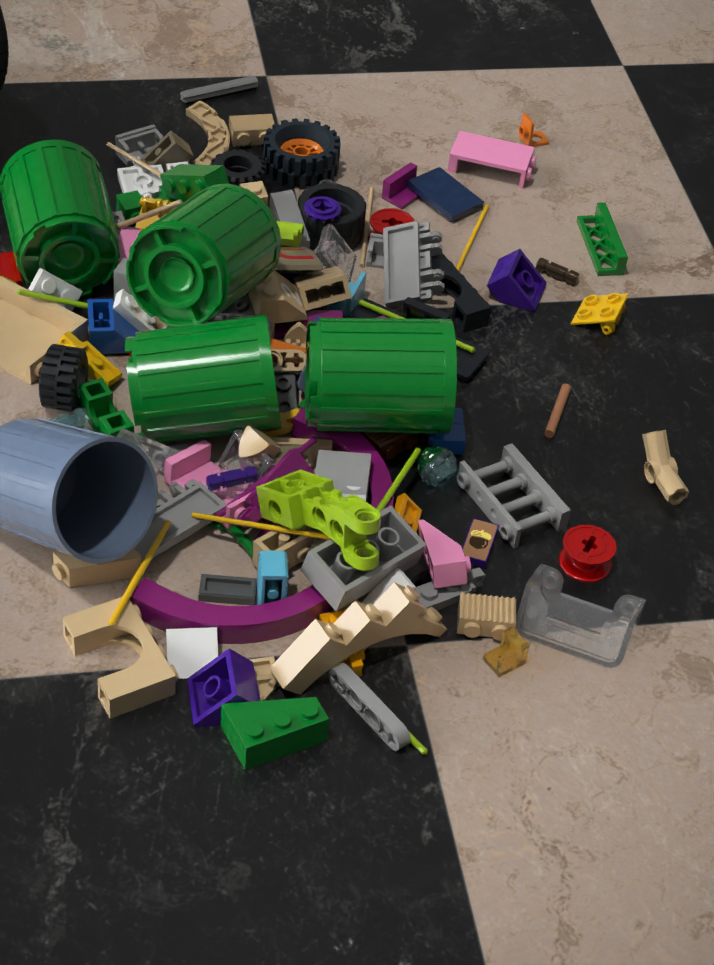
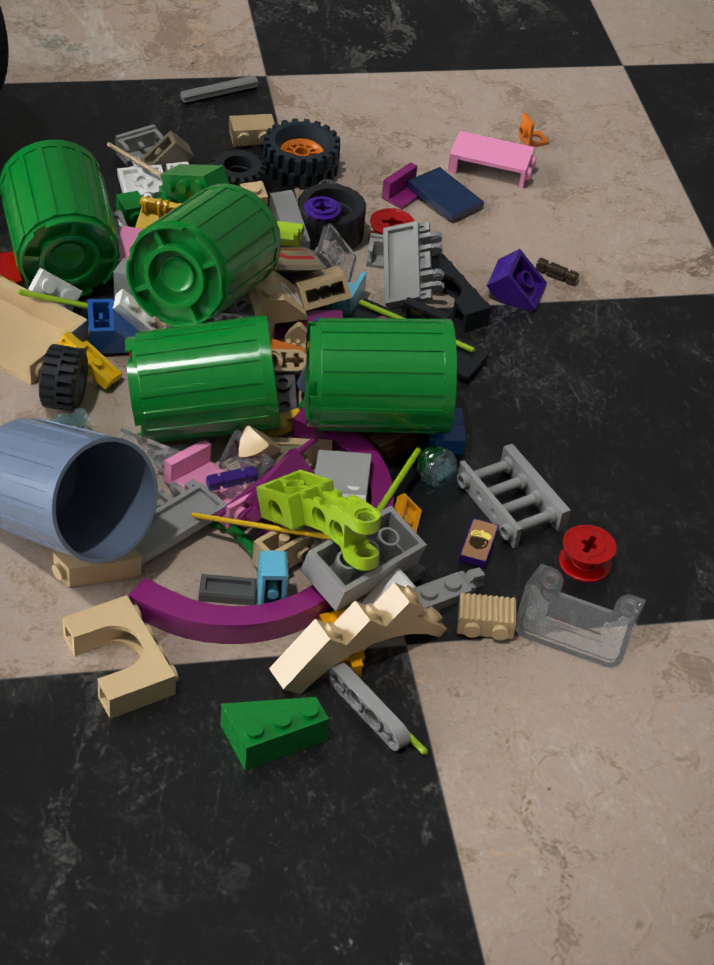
(98, 403): green arch -> none
(129, 591): yellow axle -> none
(148, 214): tan axle -> none
(191, 649): white sticker -> none
(215, 129): tan tile -> none
(223, 680): dark purple slope -> none
(265, 679): tan tile -> none
(366, 229): tan axle -> none
(443, 557): bright pink slope -> none
(470, 241): yellow axle -> none
(509, 655): clear yellow panel -> none
(557, 410): nougat bar -> none
(601, 309): yellow hinge -> none
(609, 243): green fence -> none
(663, 468): tan piece -> none

